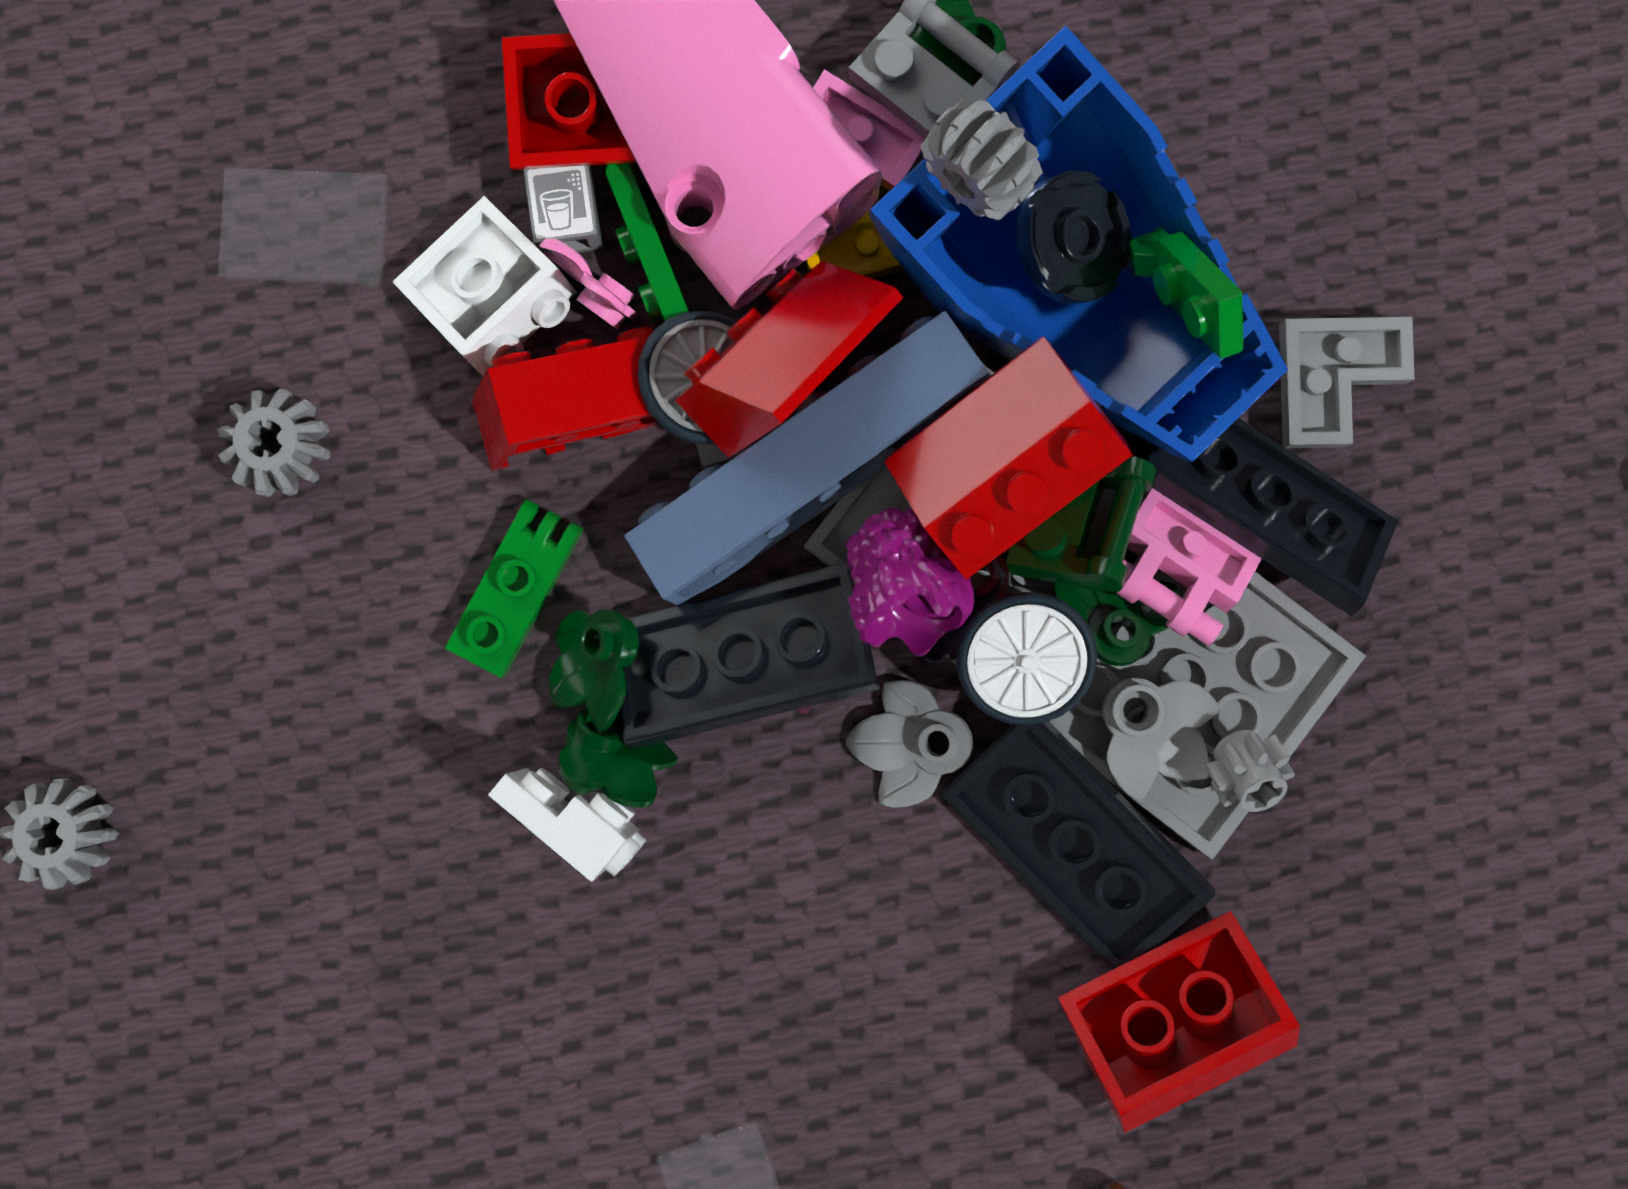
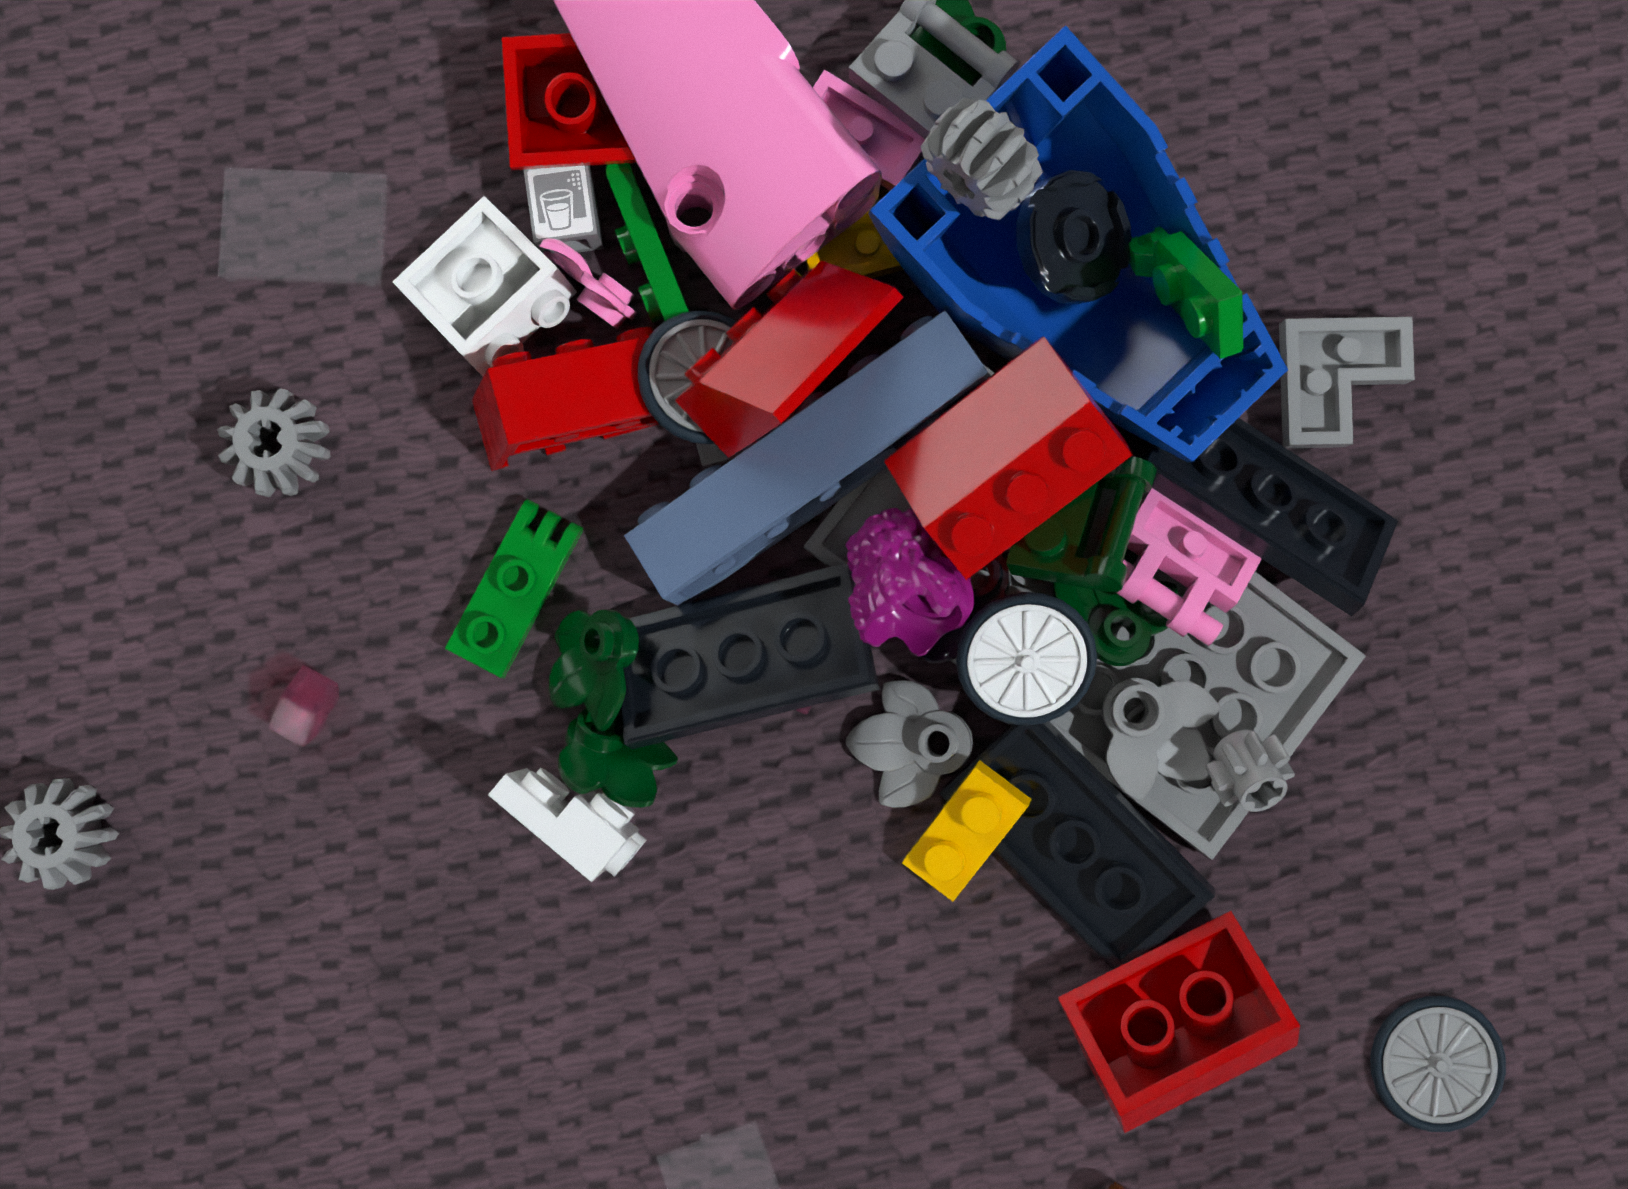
(305, 706): none -> clear pink piece
(966, 830): none -> yellow plate
(1438, 1064): none -> light grey wheel

